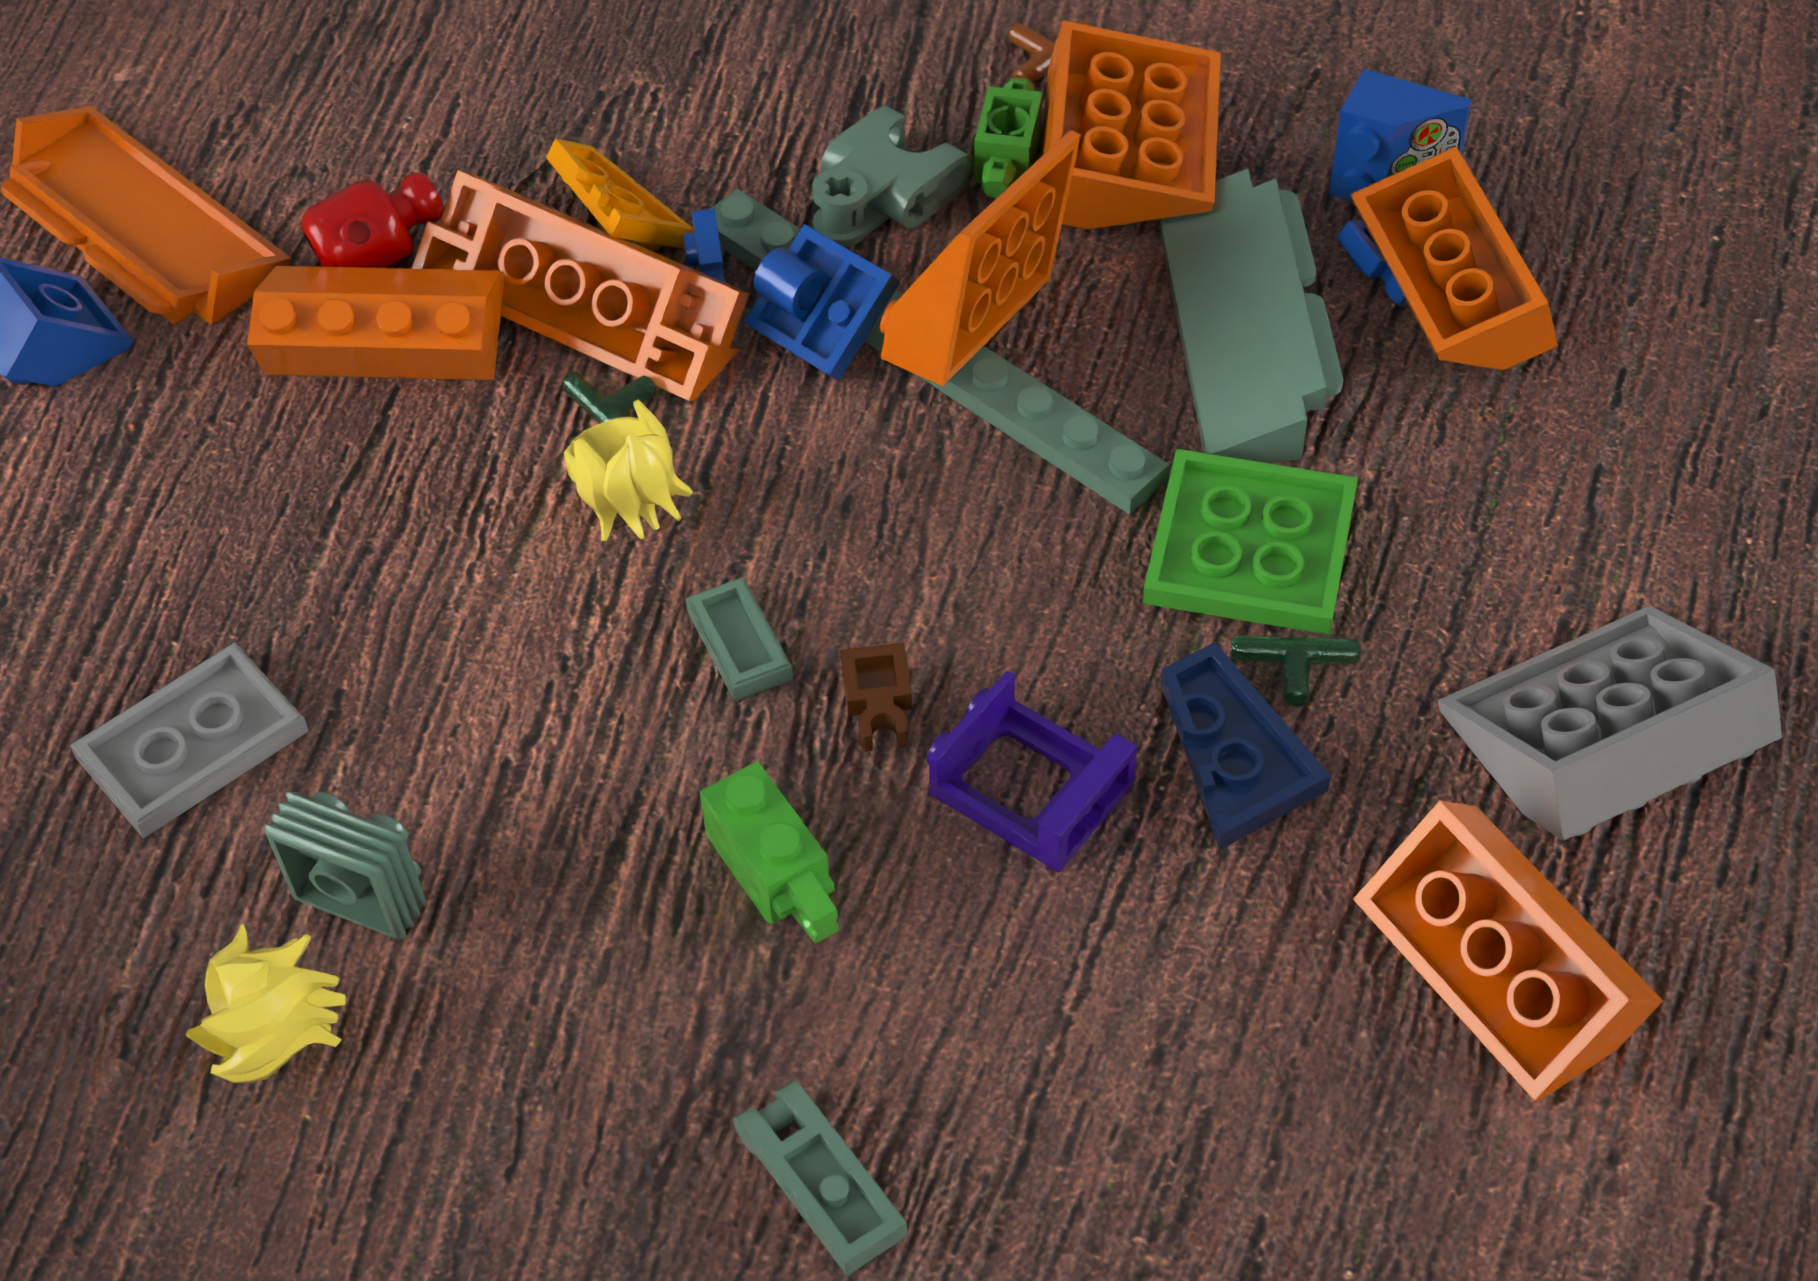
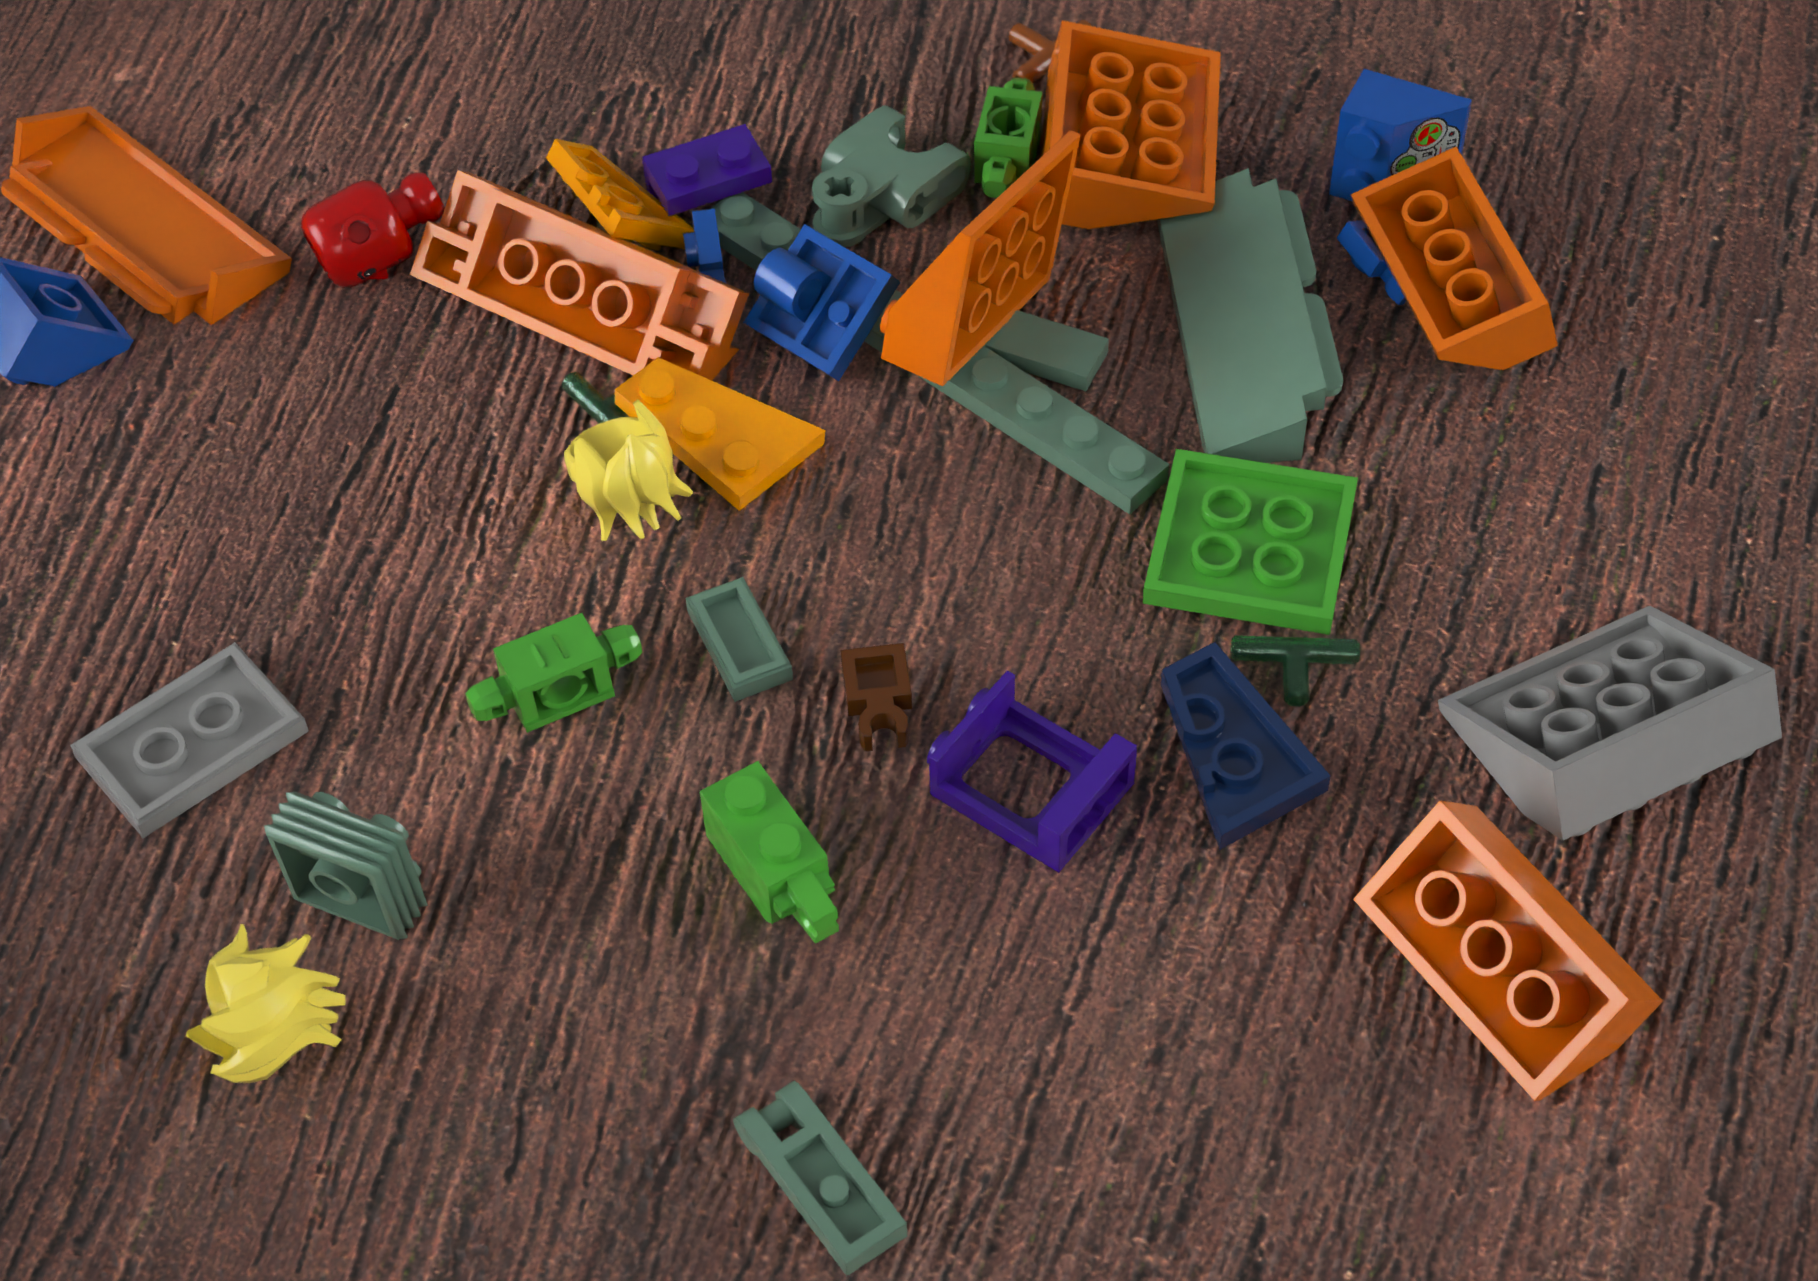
(377, 322): orange slope -> none
(553, 672): none -> bright green piece
(706, 170): none -> dark purple bracket
(720, 433): none -> light orange wing
(1050, 349): none -> sand green tile

